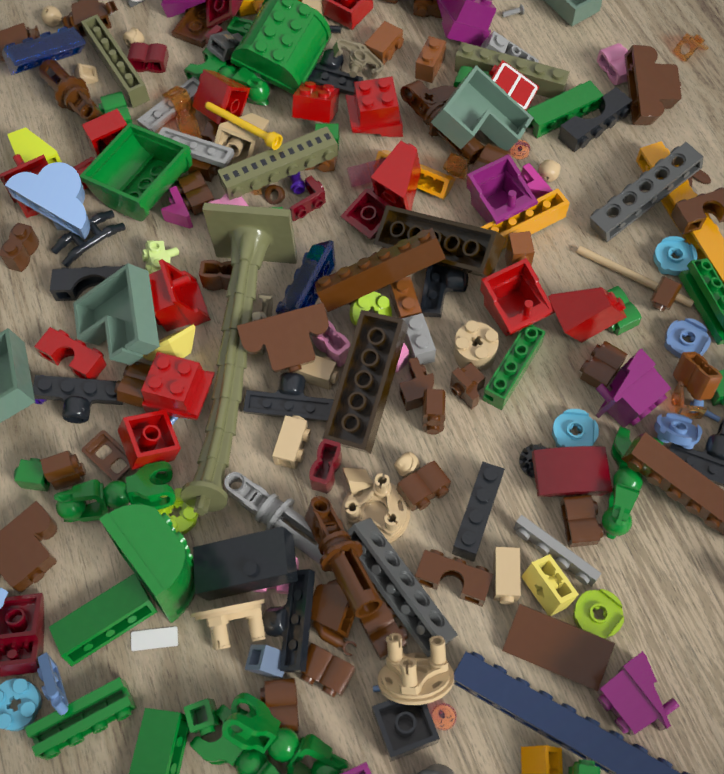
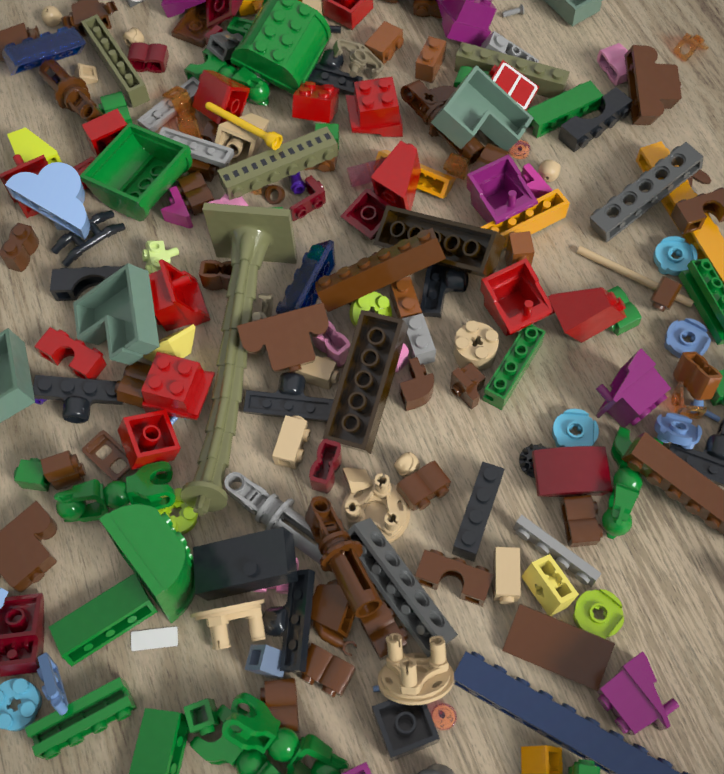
(433, 411): reddish brown brick -> none
(603, 366): reddish brown brick -> none

